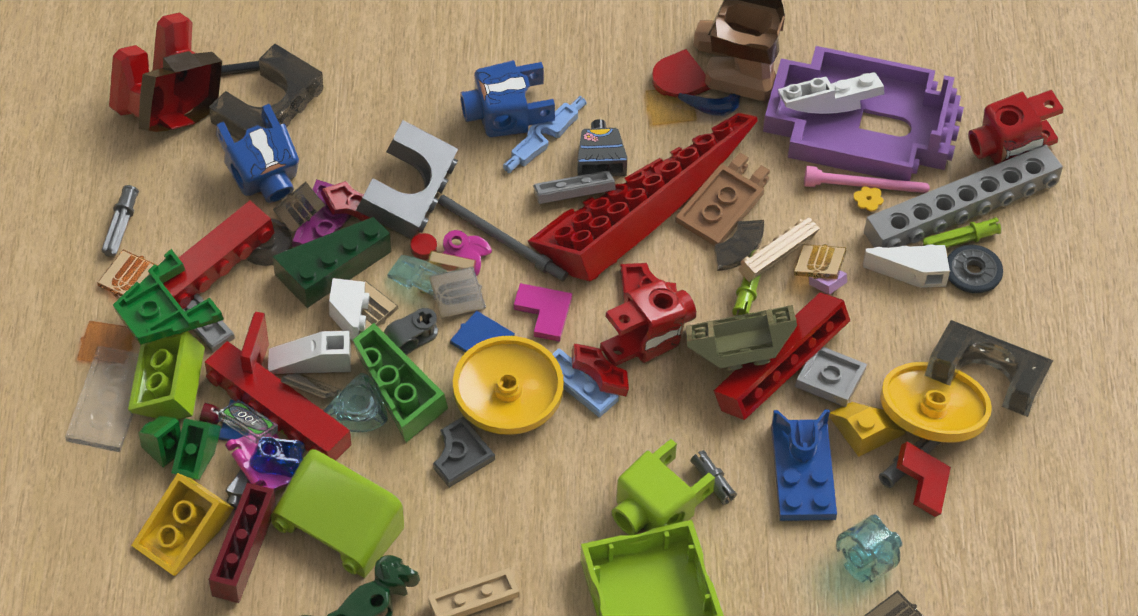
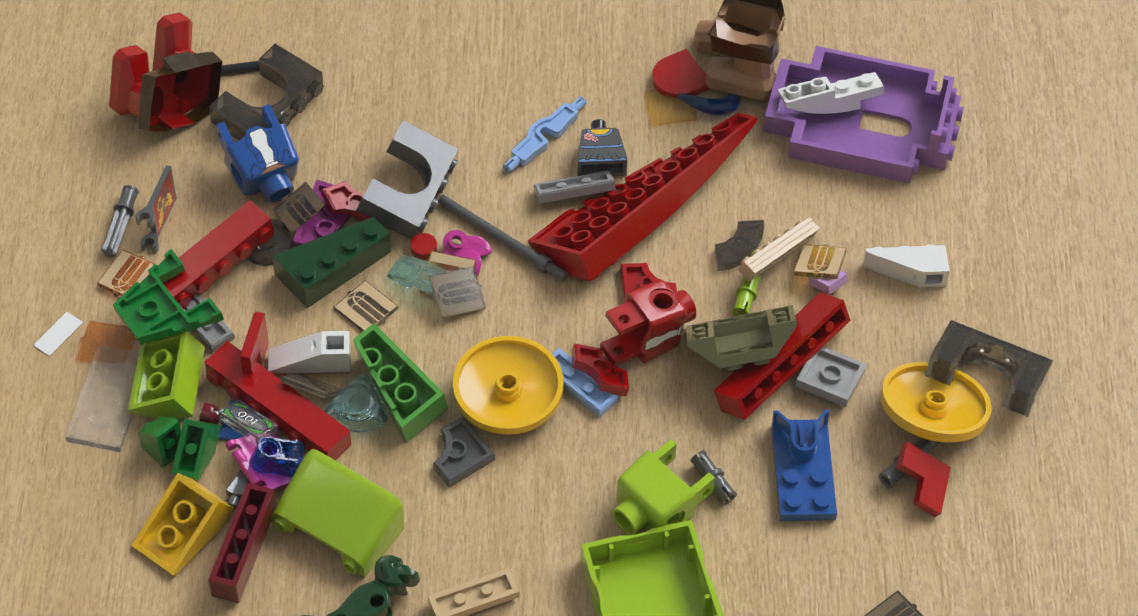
(58, 333): none -> white sticker
(158, 209): none -> dark grey flag
(346, 305): white slope -> none
(411, 332): dark grey piece -> none
(477, 330): blue piece -> none
(501, 99): blue piece -> none
(549, 305): dark pink tile -> none
(723, 200): medium nougat tile -> none
(816, 177): bright pink piece -> none
(865, 426): yellow slope -> none
(868, 198): yellow plant -> none
(869, 549): clear light blue brick -> none
(964, 199): light grey brick -> none
(973, 232): lime axle -> none
(985, 259): wheel -> none
(1015, 126): red piece -> none

